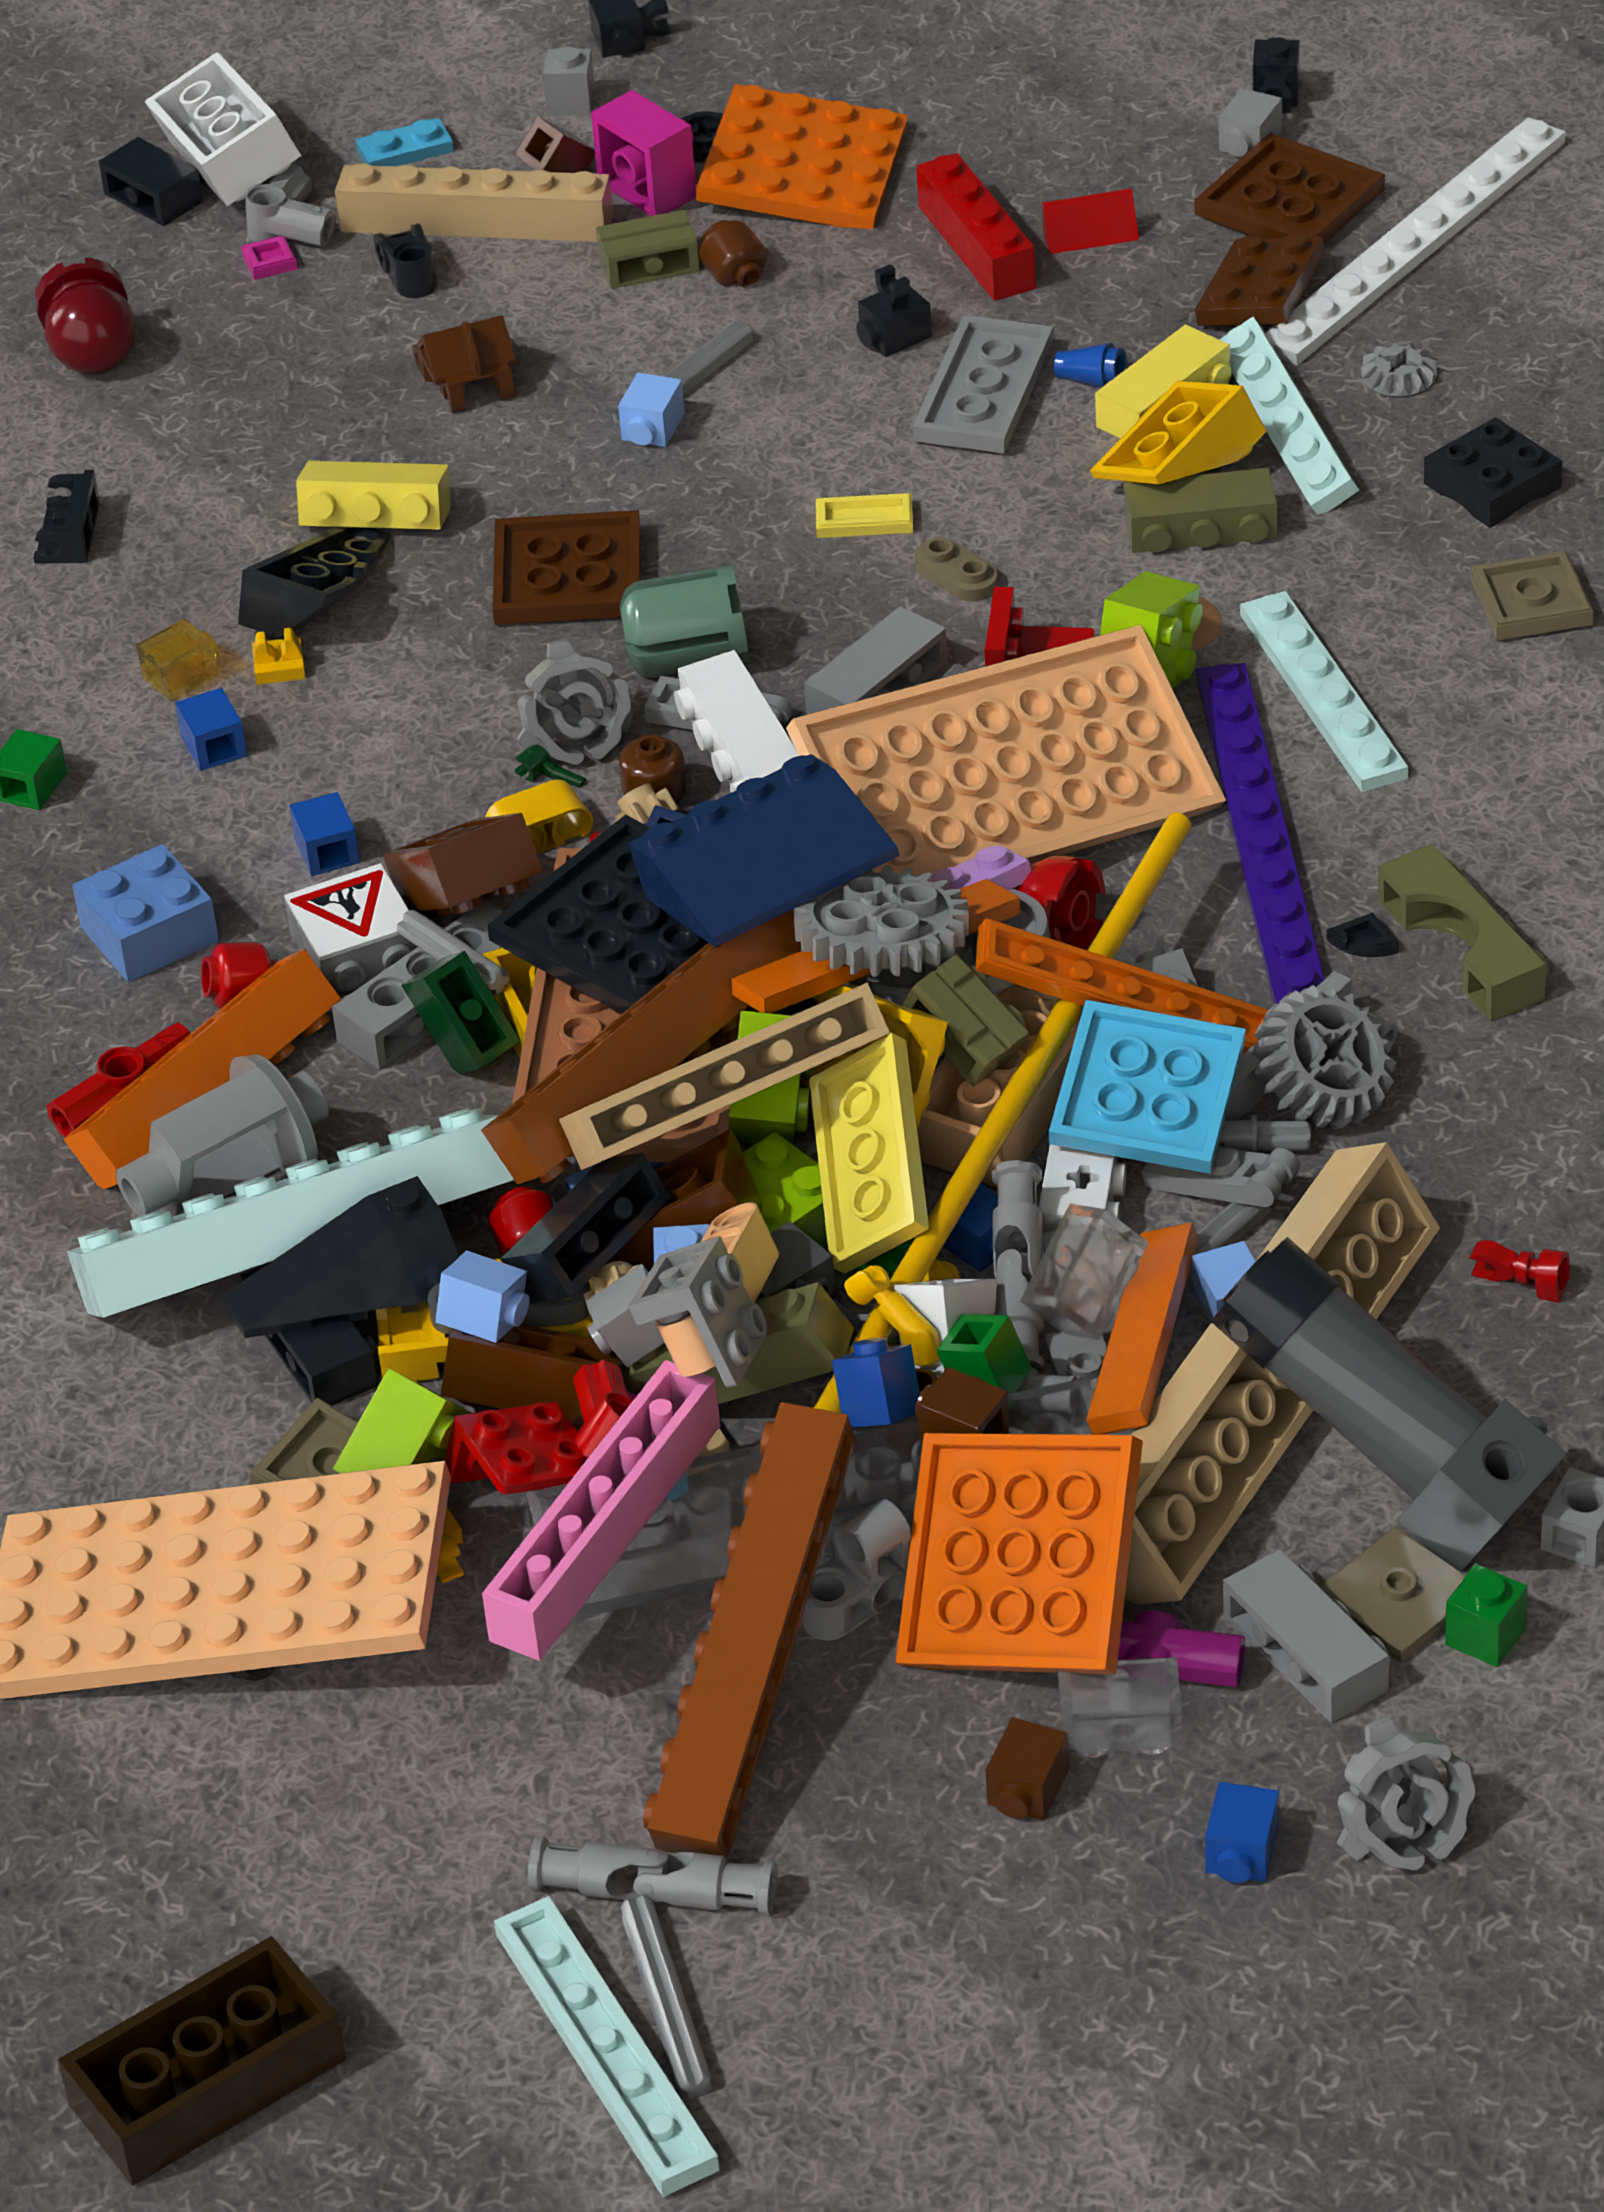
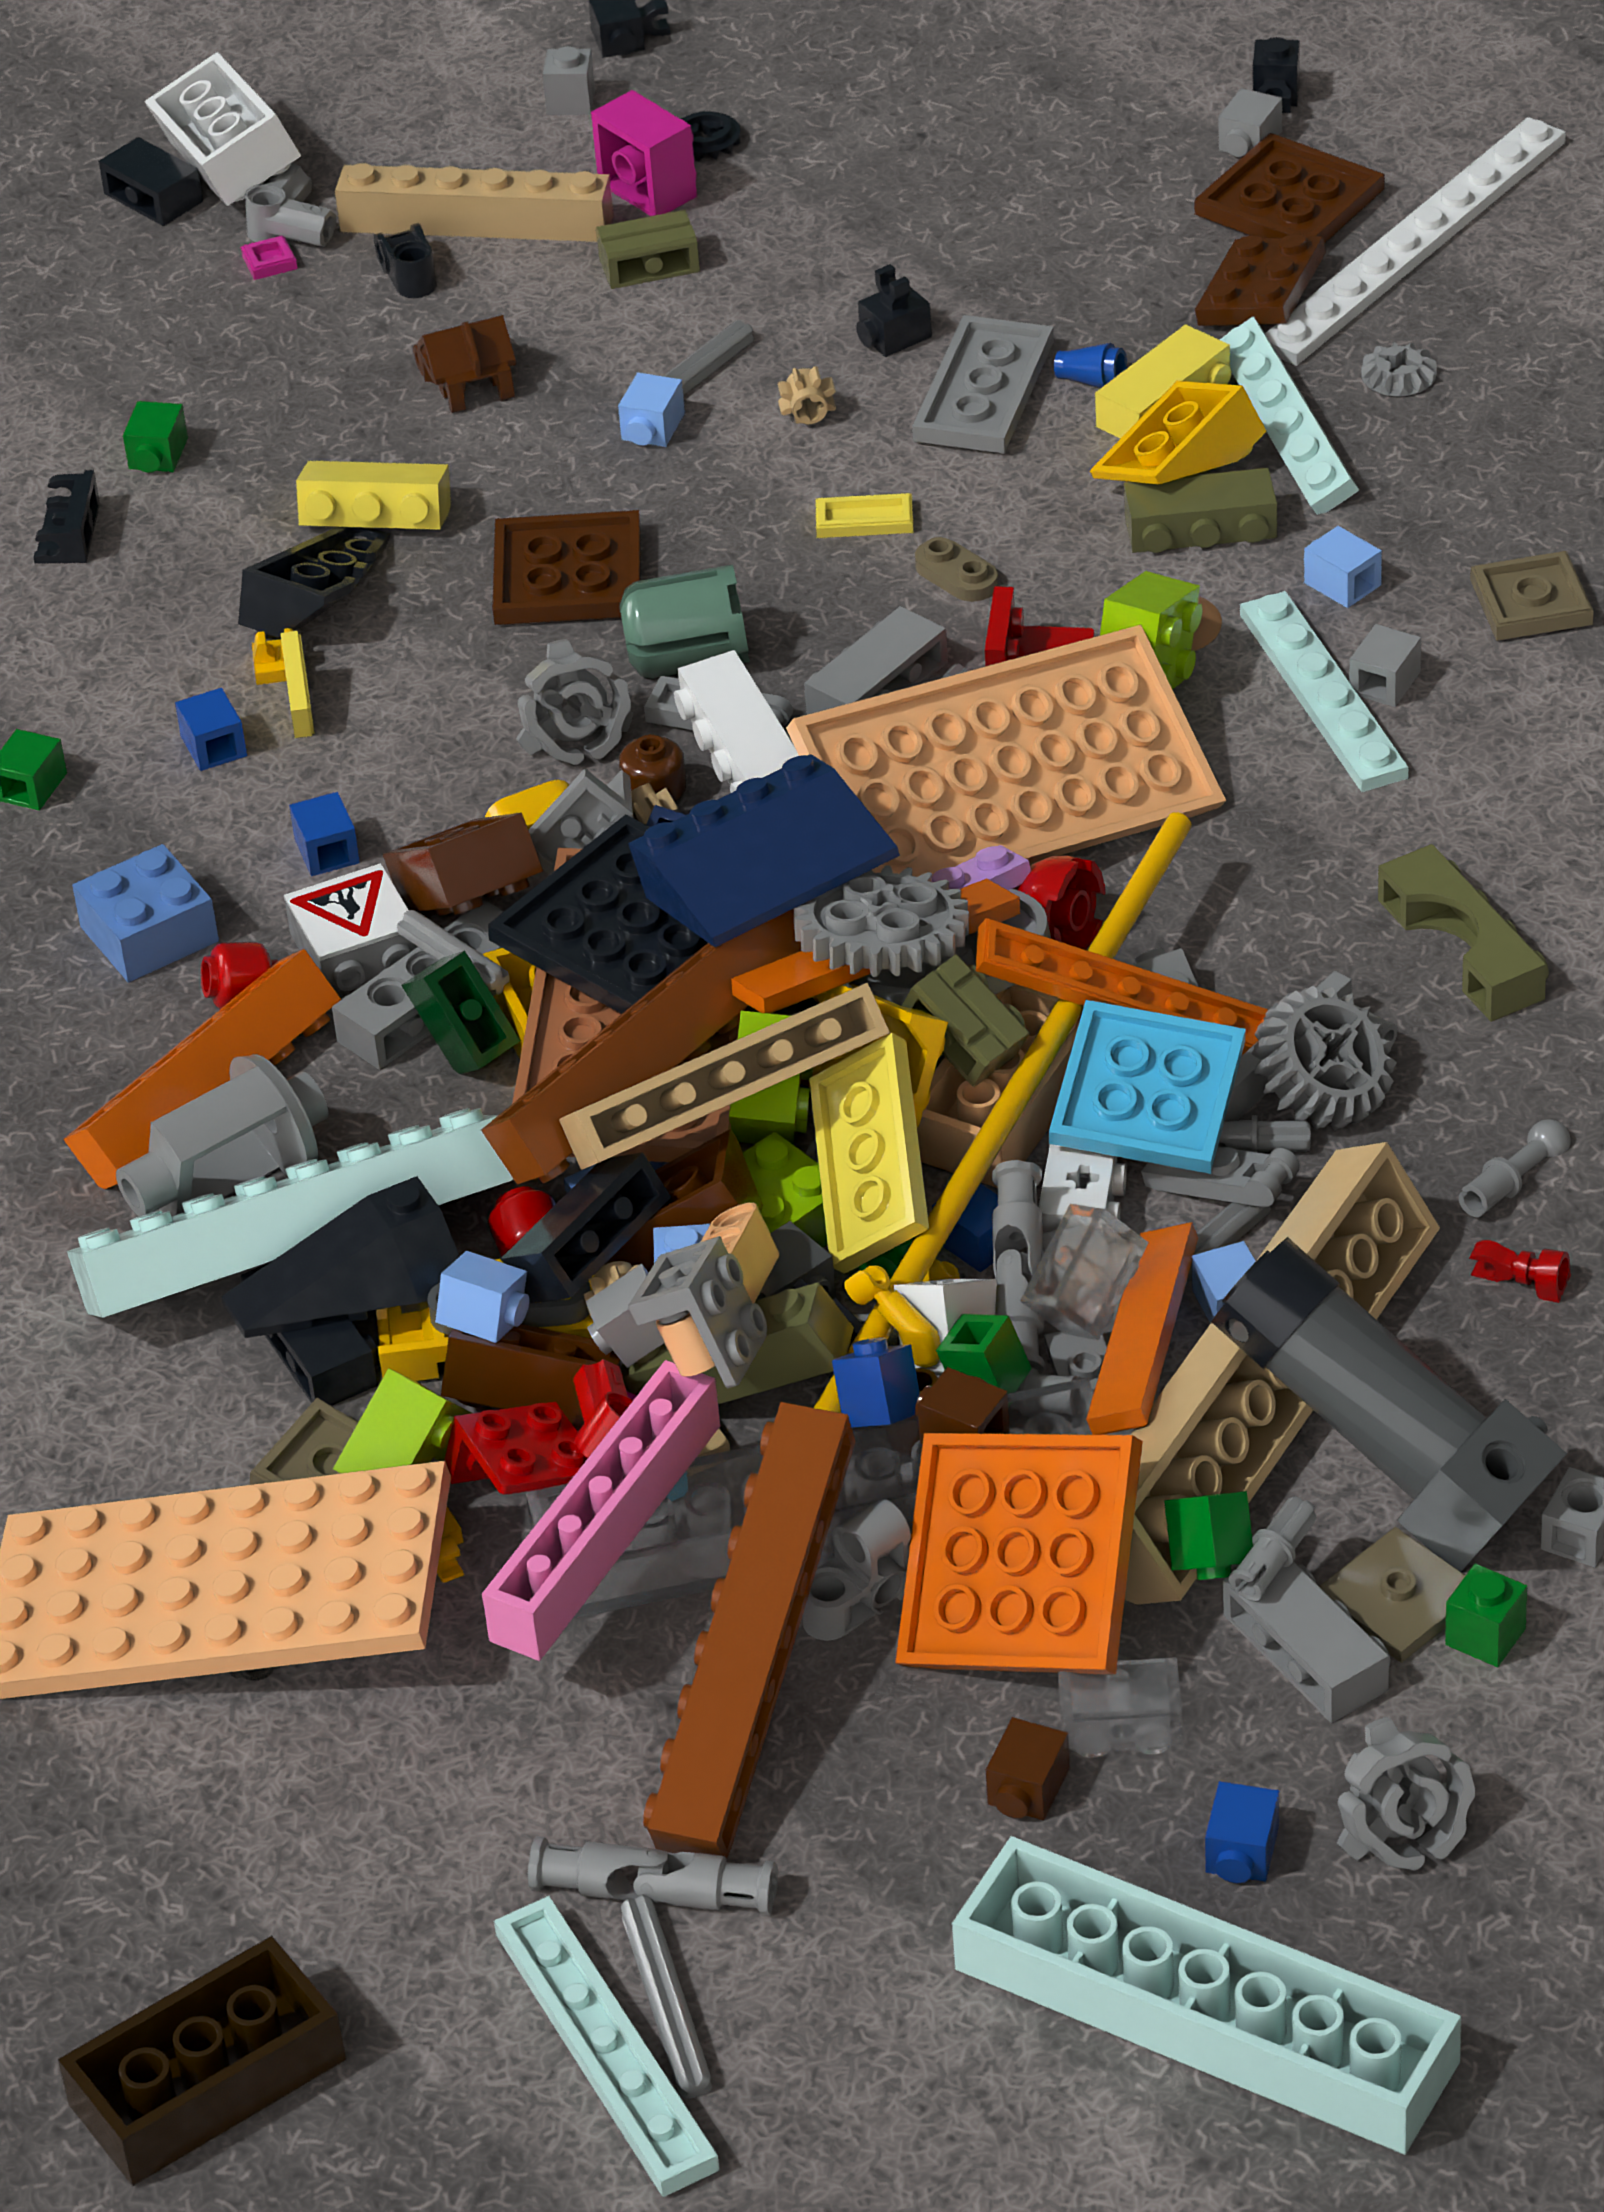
(86, 315): dark red tile -> none
(115, 1072): red piece -> none
(155, 436): none -> green brick
(178, 659): clear yellow brick -> none
(297, 684): none -> light yellow tile
(405, 144): medium azure plate -> none
(538, 762): dark green hand -> none
(554, 149): reddish brown brick -> none
(580, 815): none -> light grey bracket
(732, 253): reddish brown head -> none
(802, 157): orange plate -> none
(806, 395): none -> tan gear
(976, 226): red brick -> none
(1089, 221): red slope -> none
(1200, 1654): magenta piece -> none
(1208, 1994): none -> light aqua brick
(1209, 1533): none -> green brick
(1259, 830): dark purple plate -> none
(1273, 1548): none -> light grey axle
(1342, 566): none -> light blue brick
(1363, 935): black tile -> none
(1385, 665): none -> light grey brick
(1492, 471): black brick -> none
(1503, 1176): none -> light grey pin

